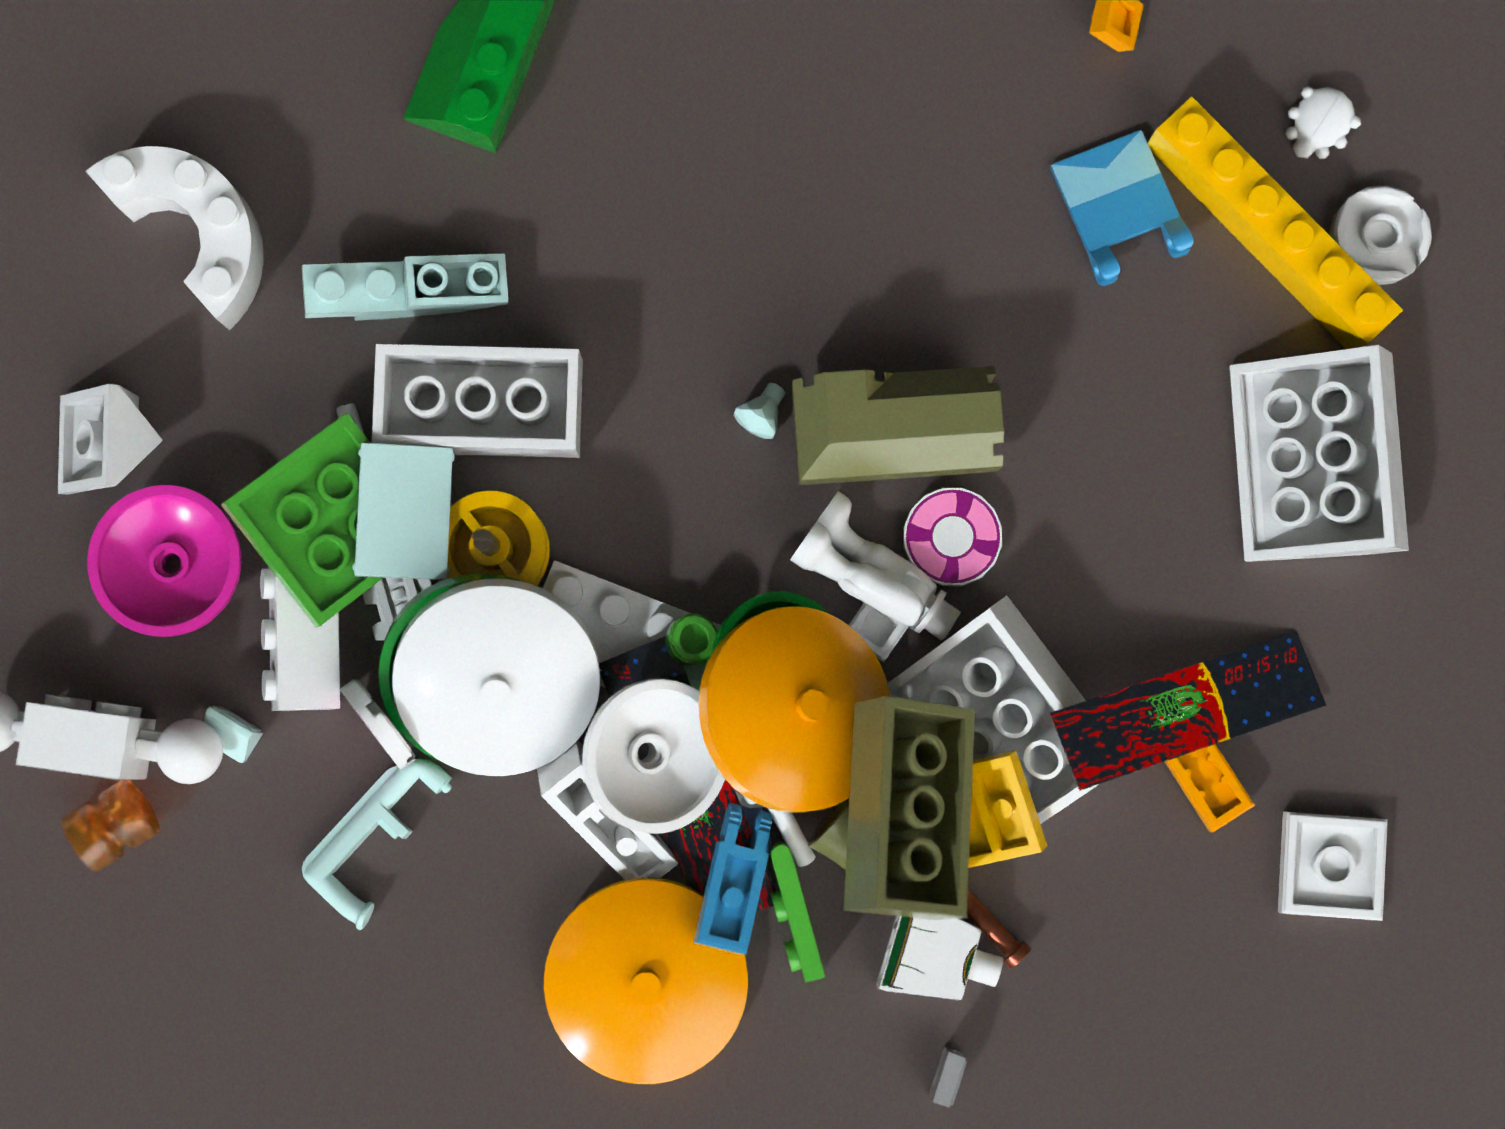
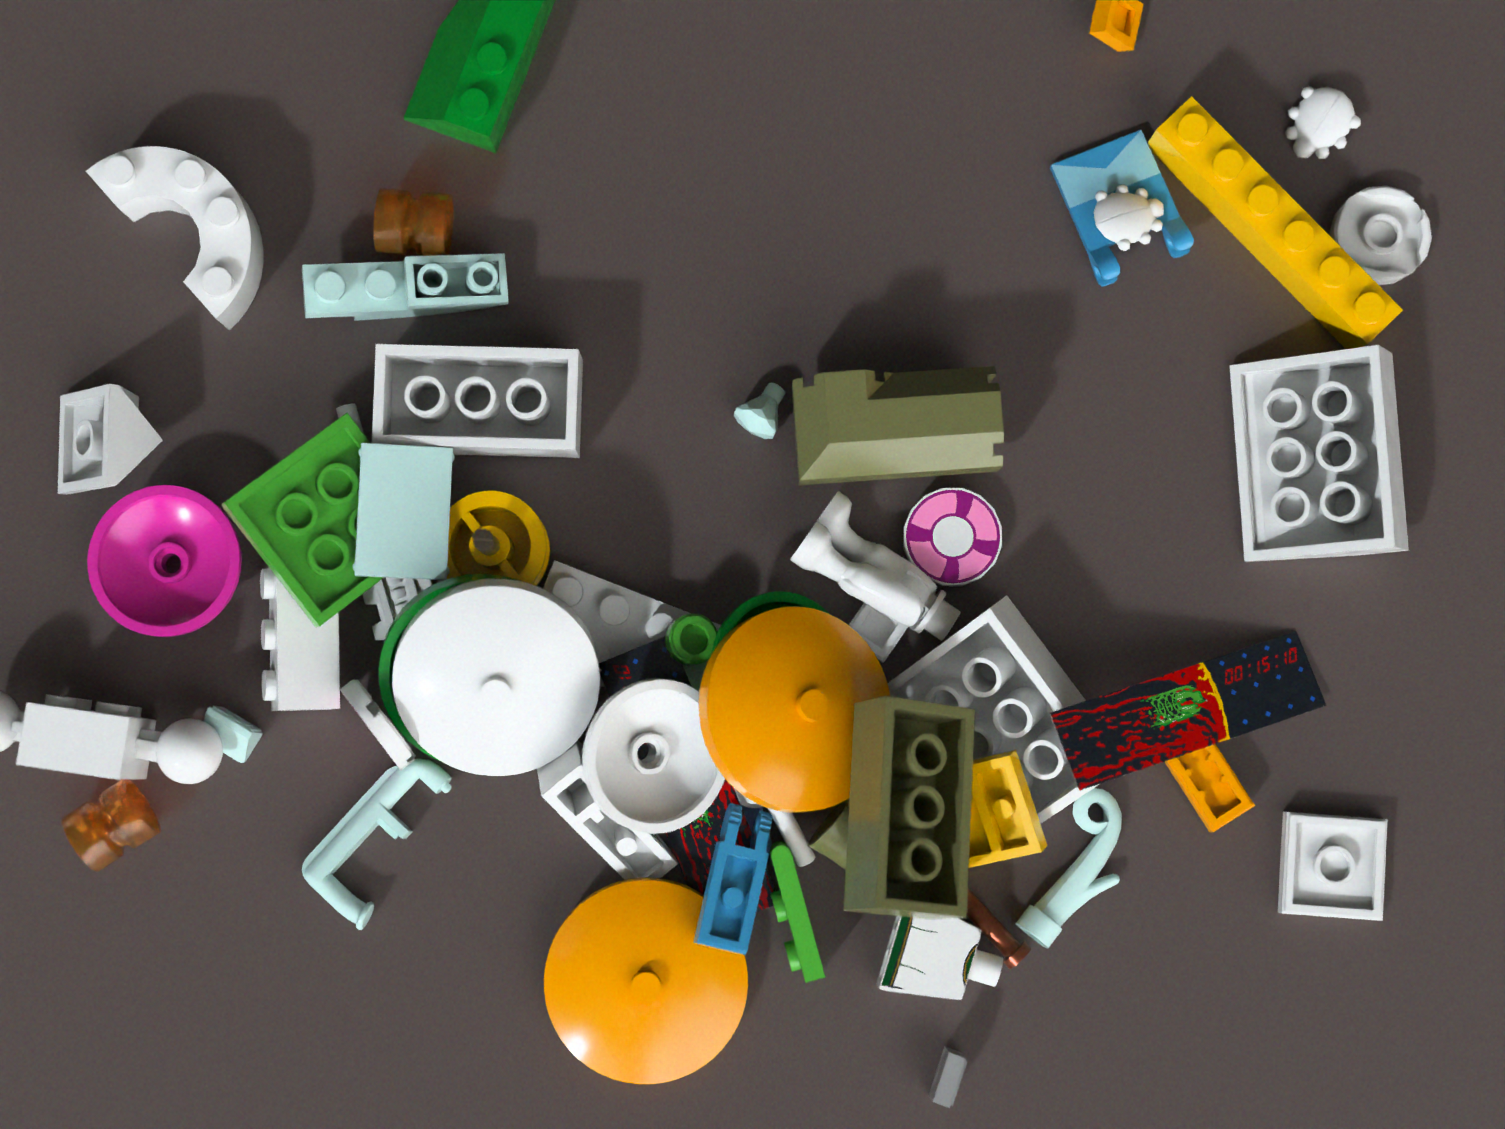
(413, 222): none -> clear orange wheel
(1078, 882): none -> light aqua plant
(1127, 216): none -> white piece

